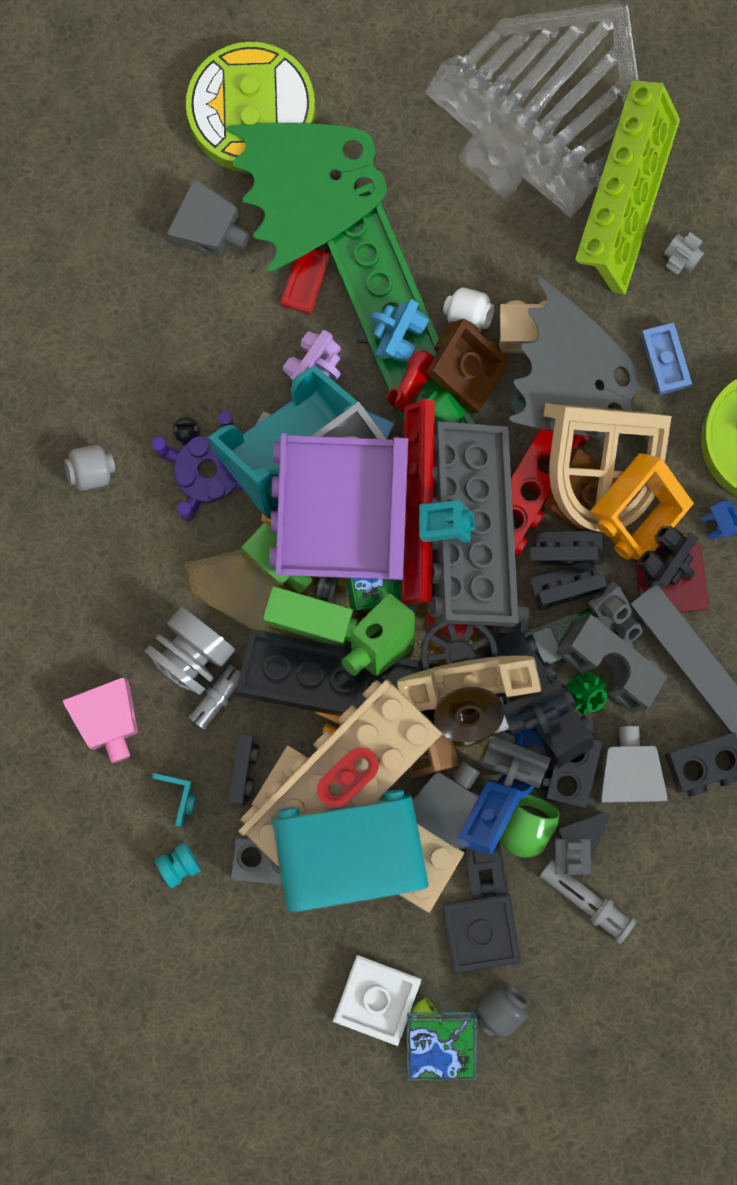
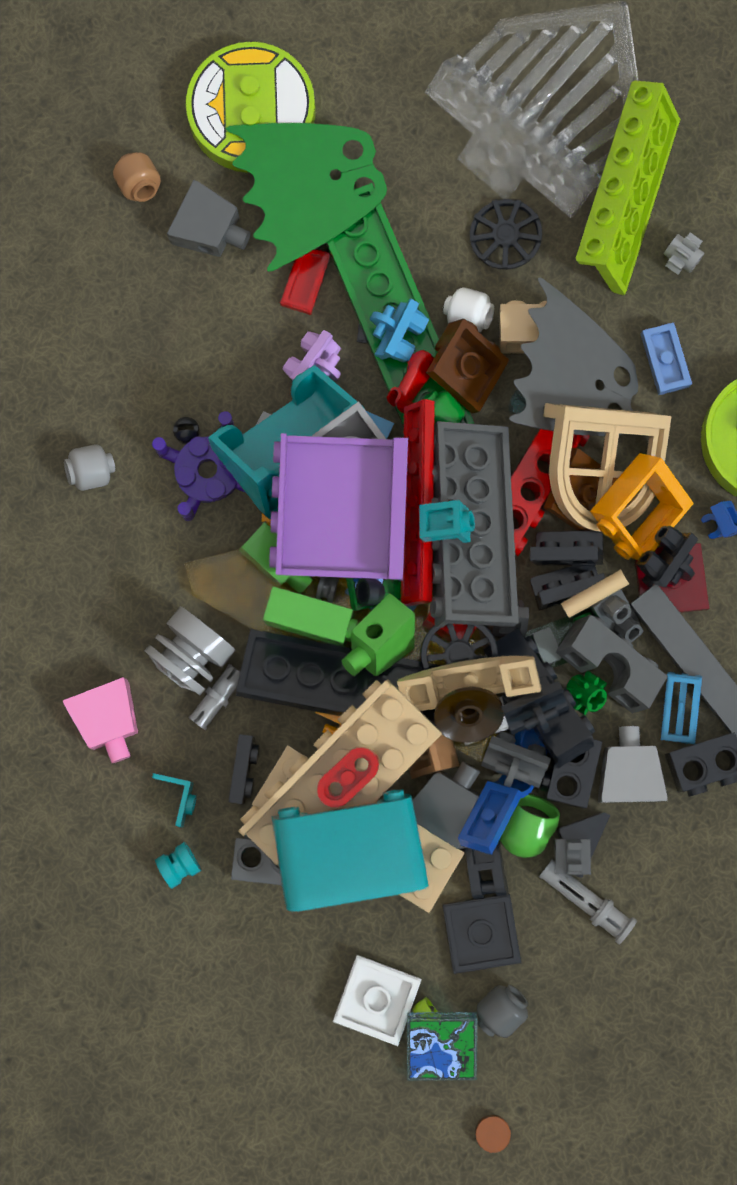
(137, 177): none -> medium nougat head
(369, 592): none -> black hinge
(492, 1133): none -> dark orange tile
(505, 233): none -> black wheel
(594, 593): none -> tan piece
(684, 679): none -> dark azure tile

